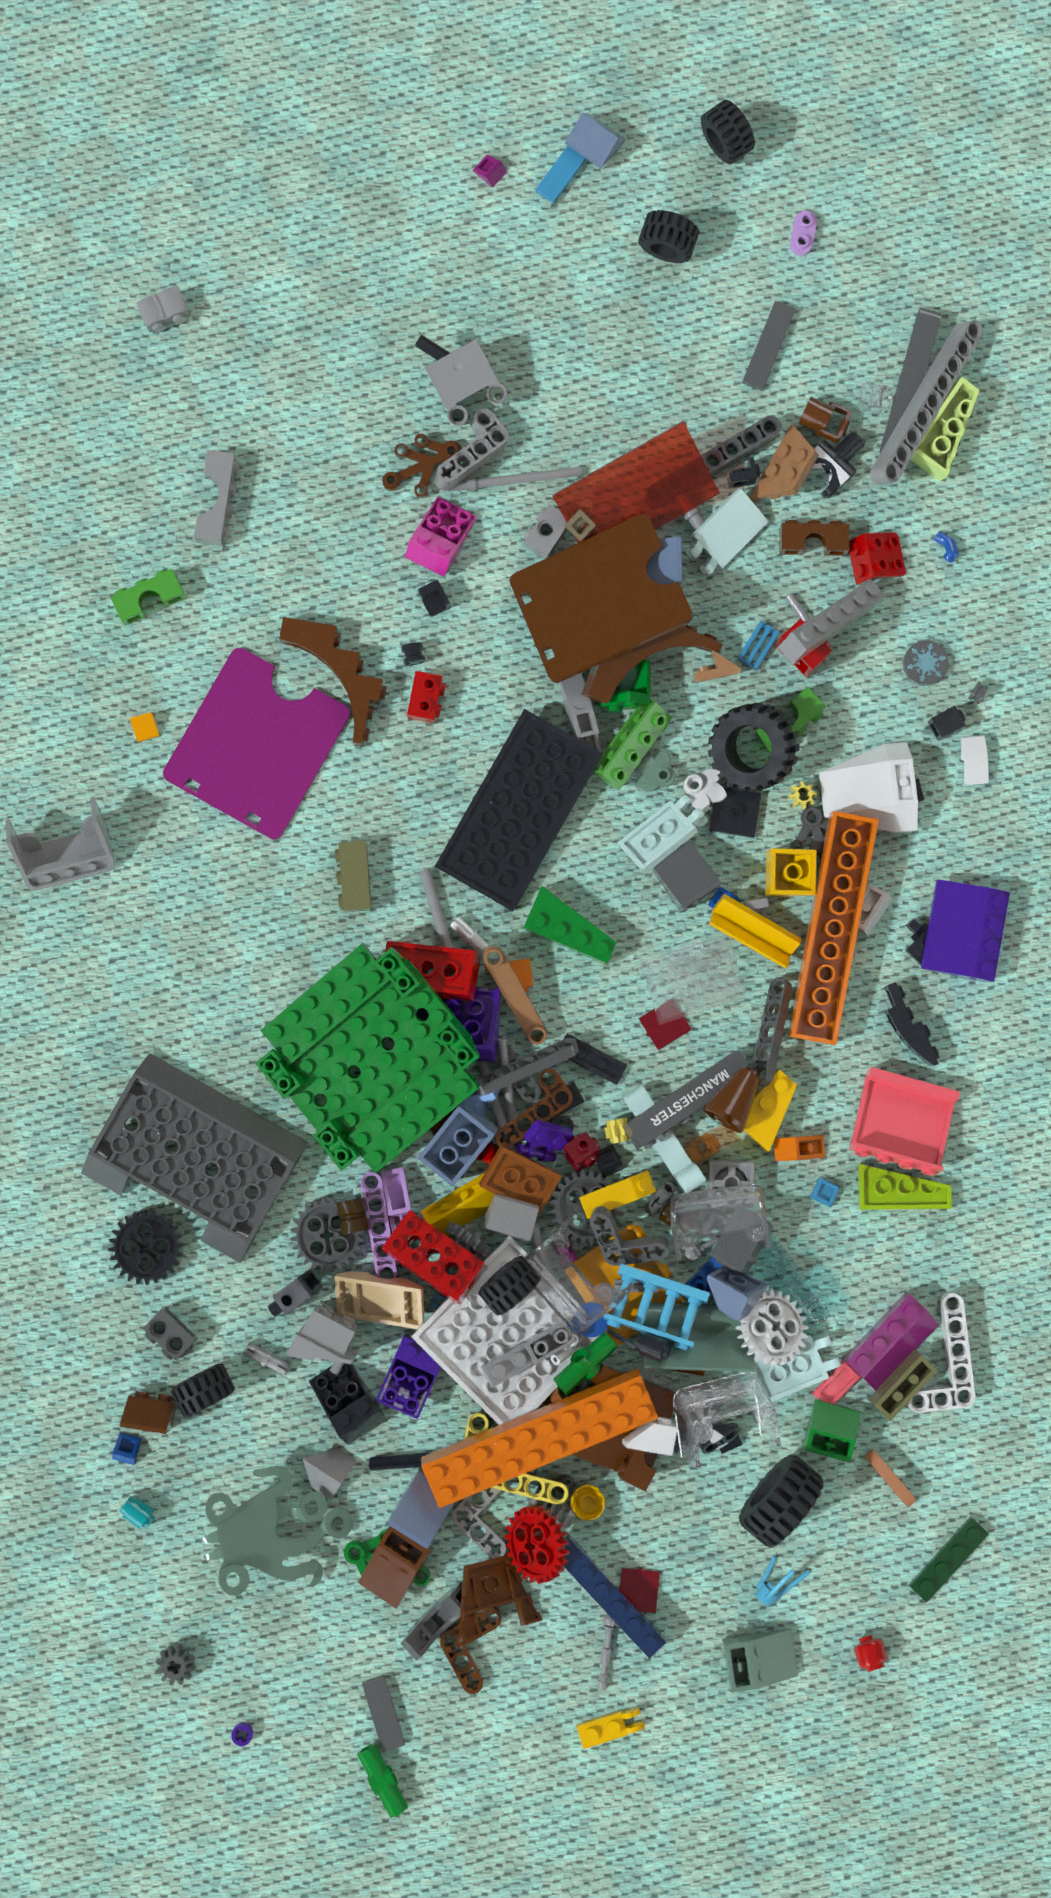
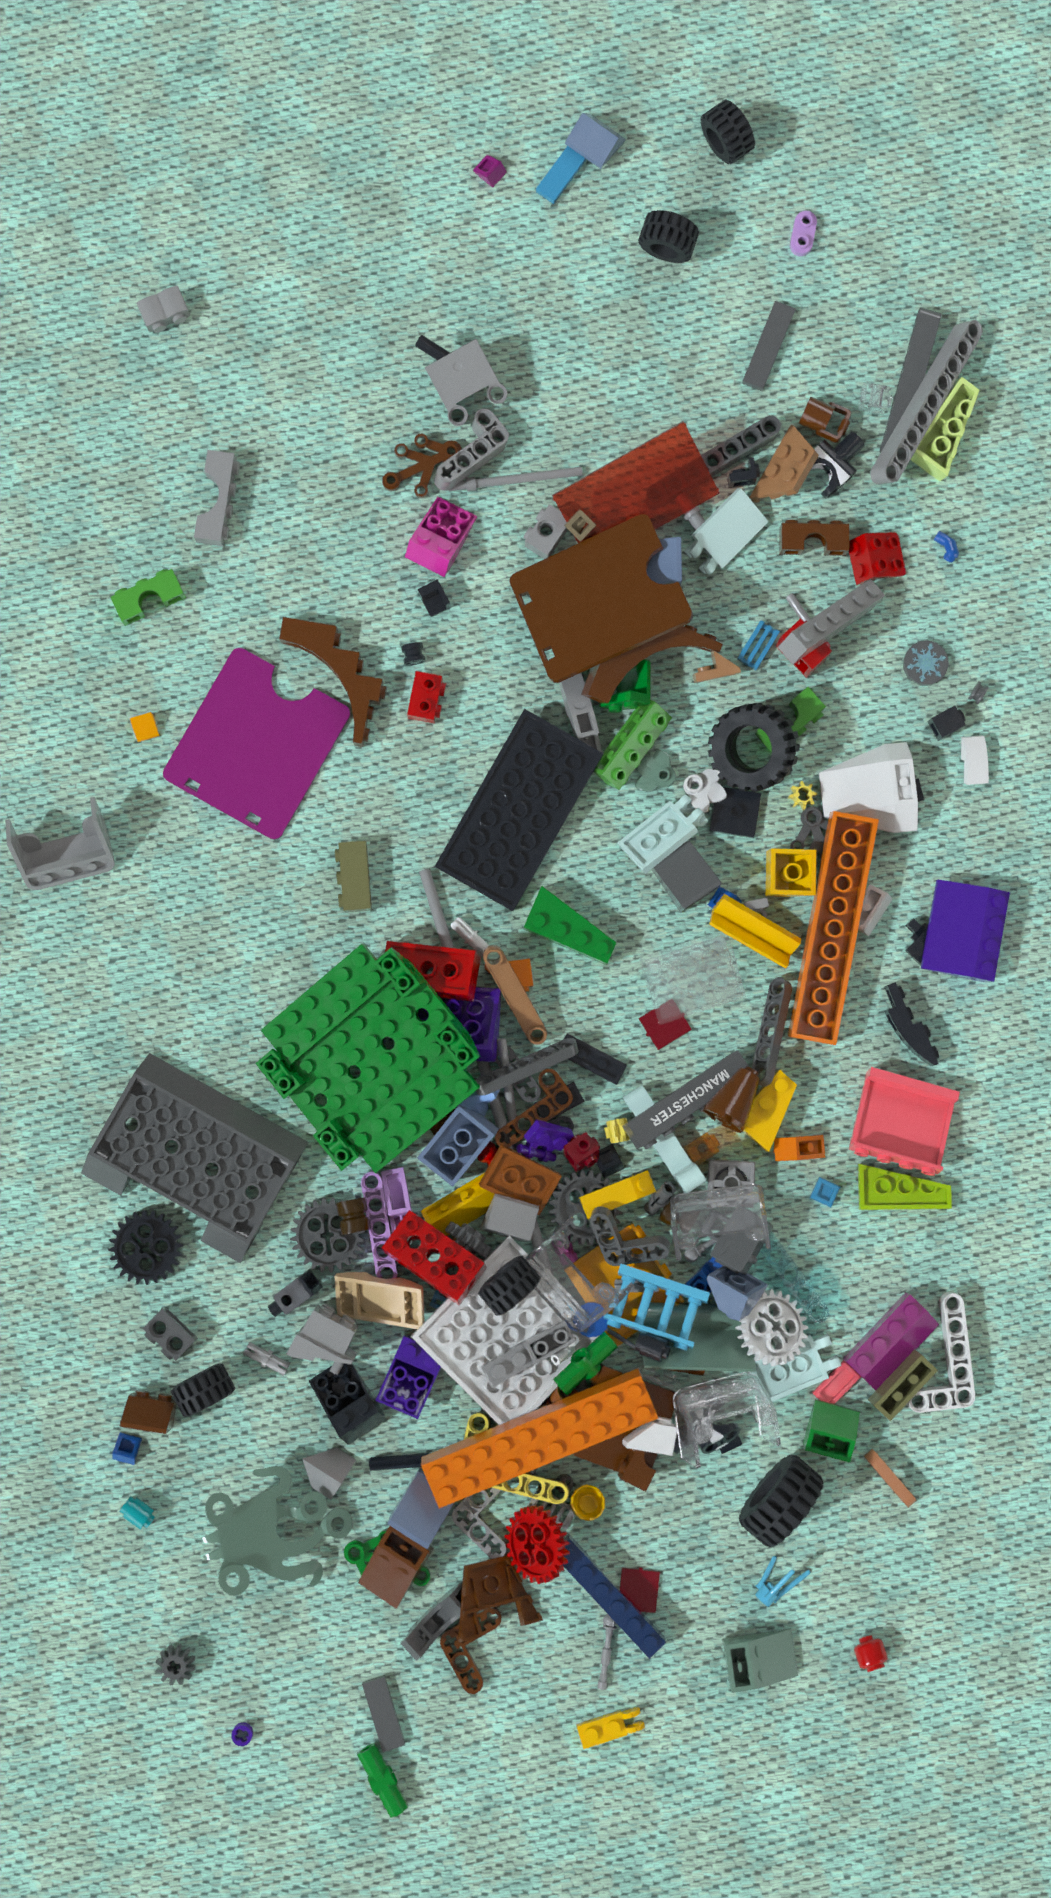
(948, 1559): dark green plate -> none

